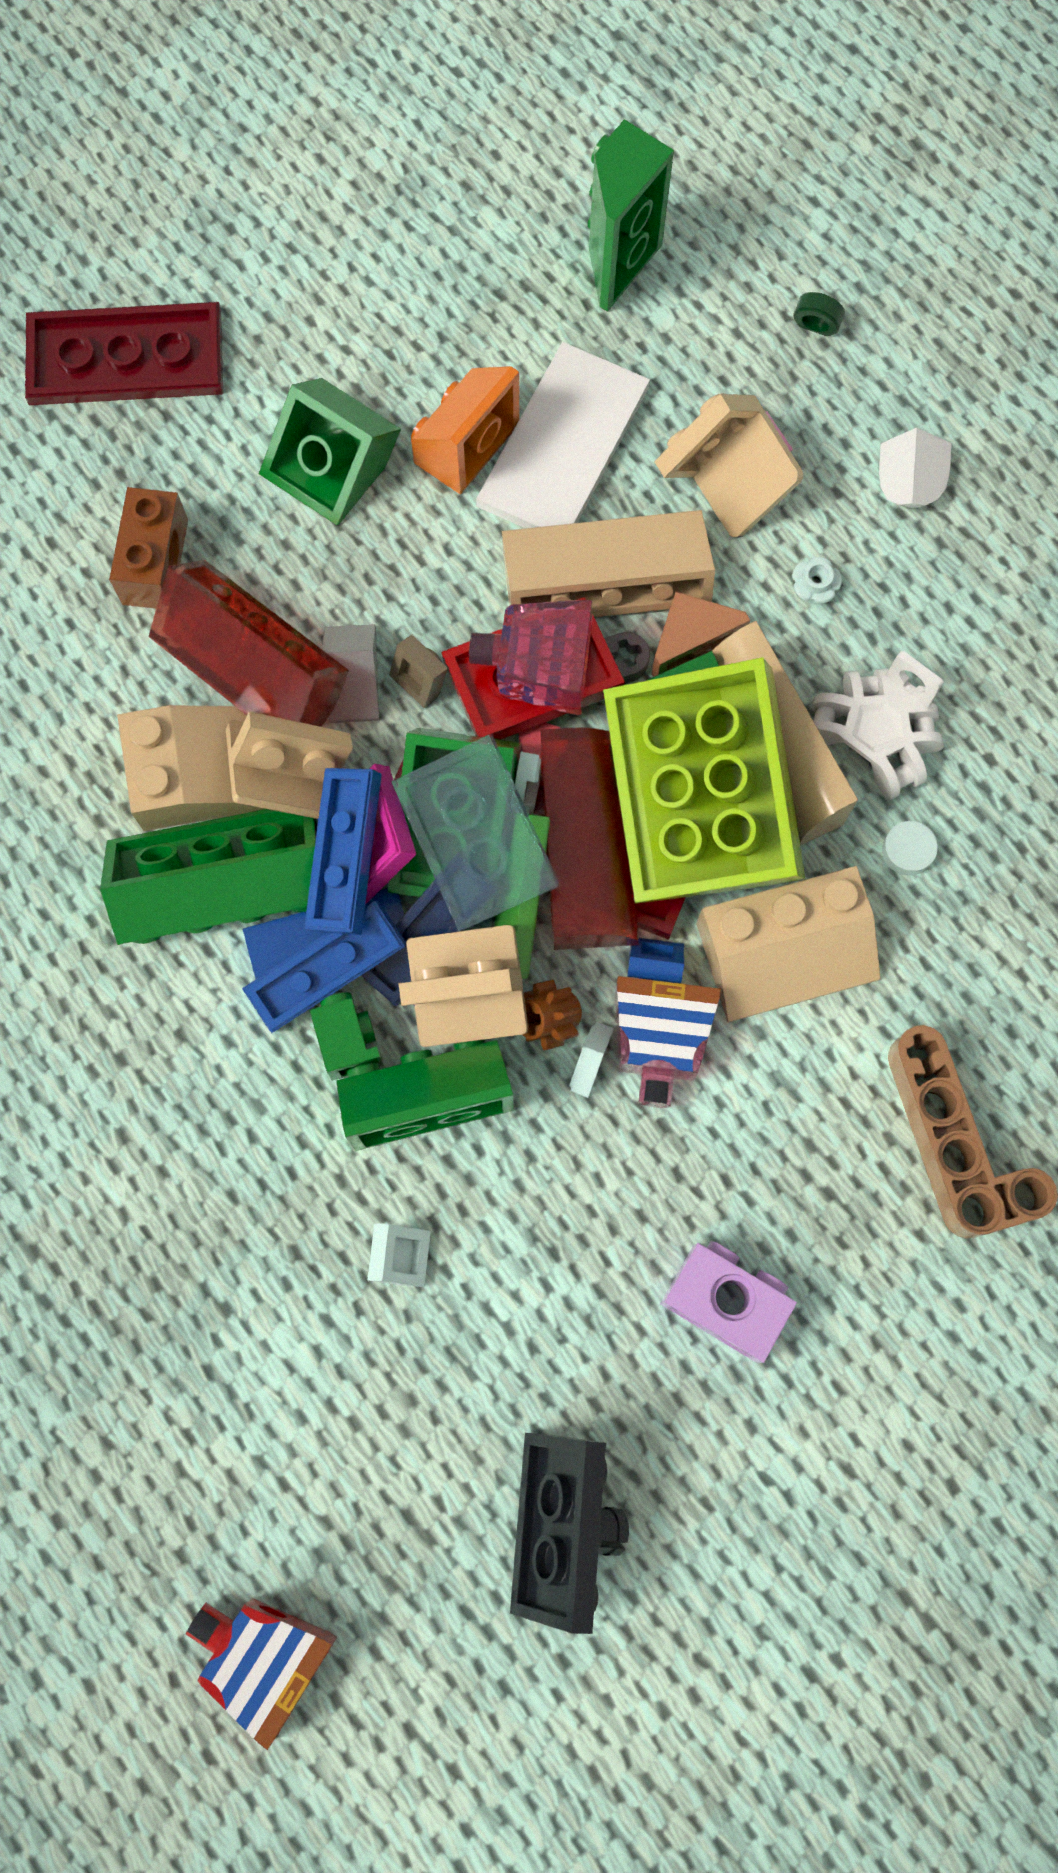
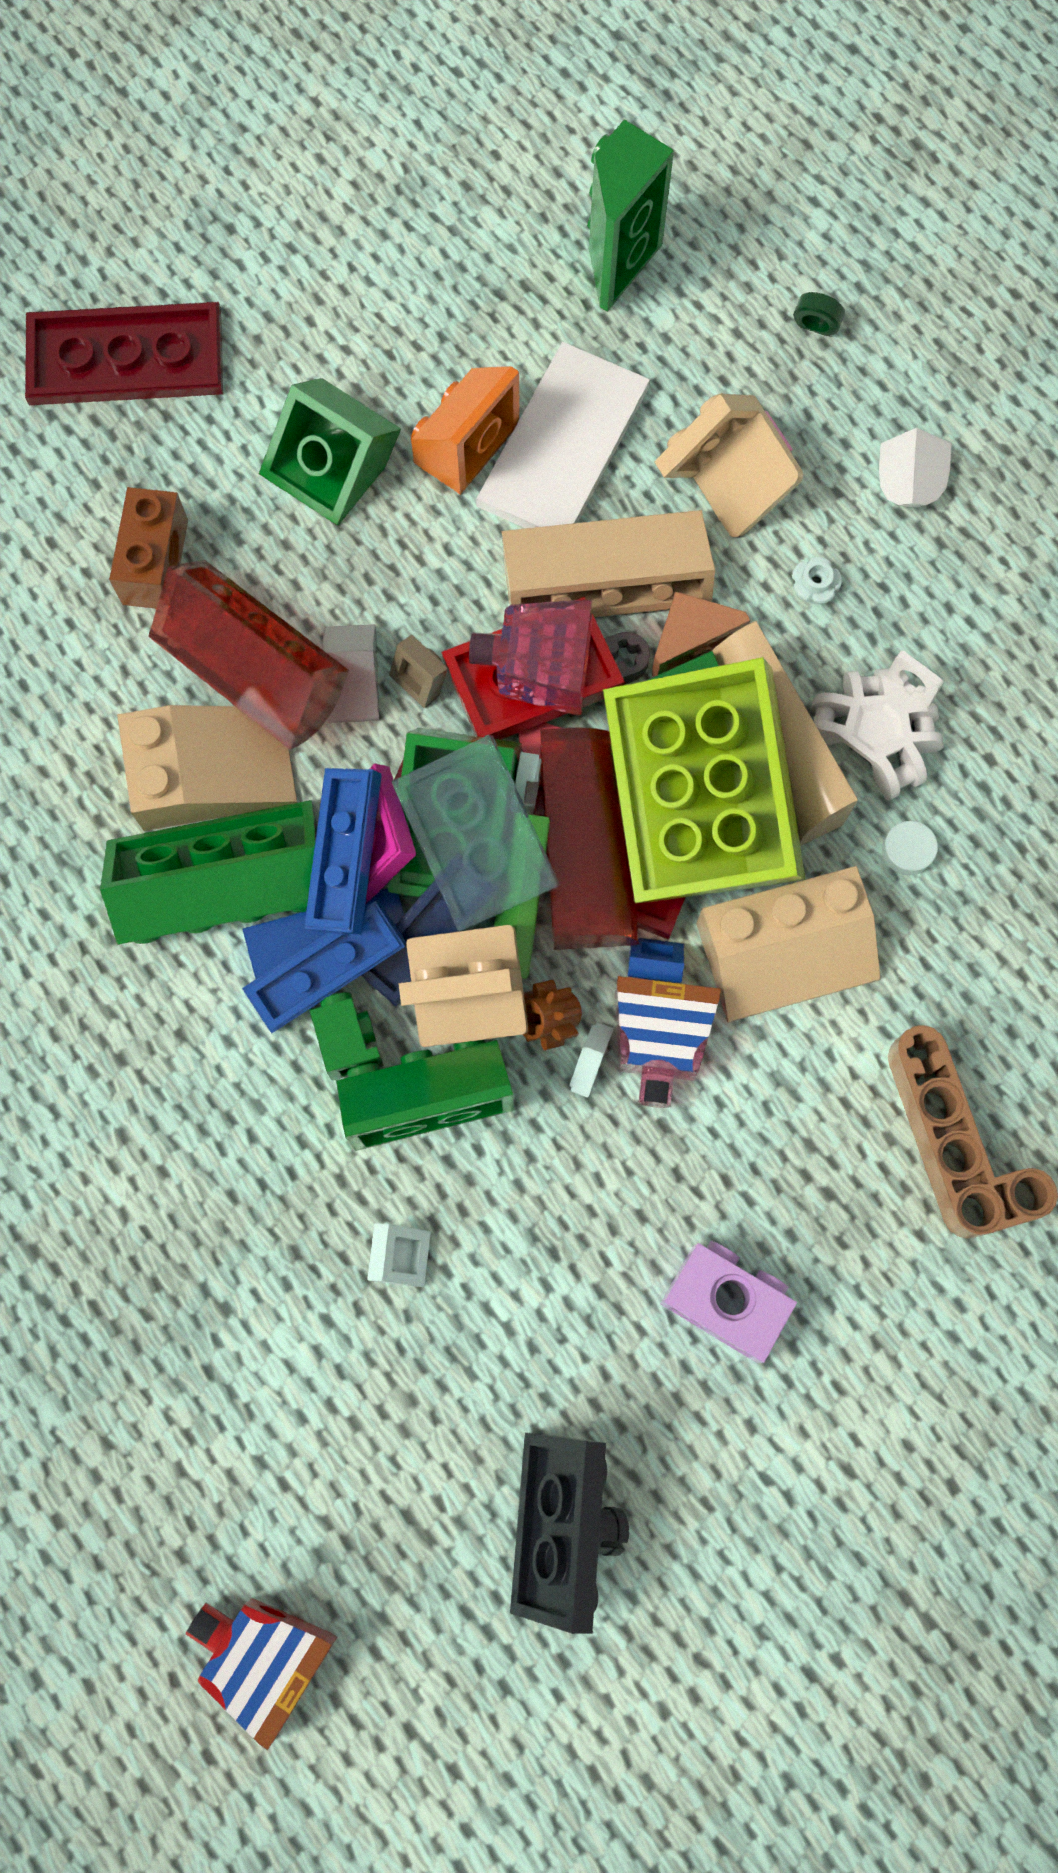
(282, 762): tan bracket -> none

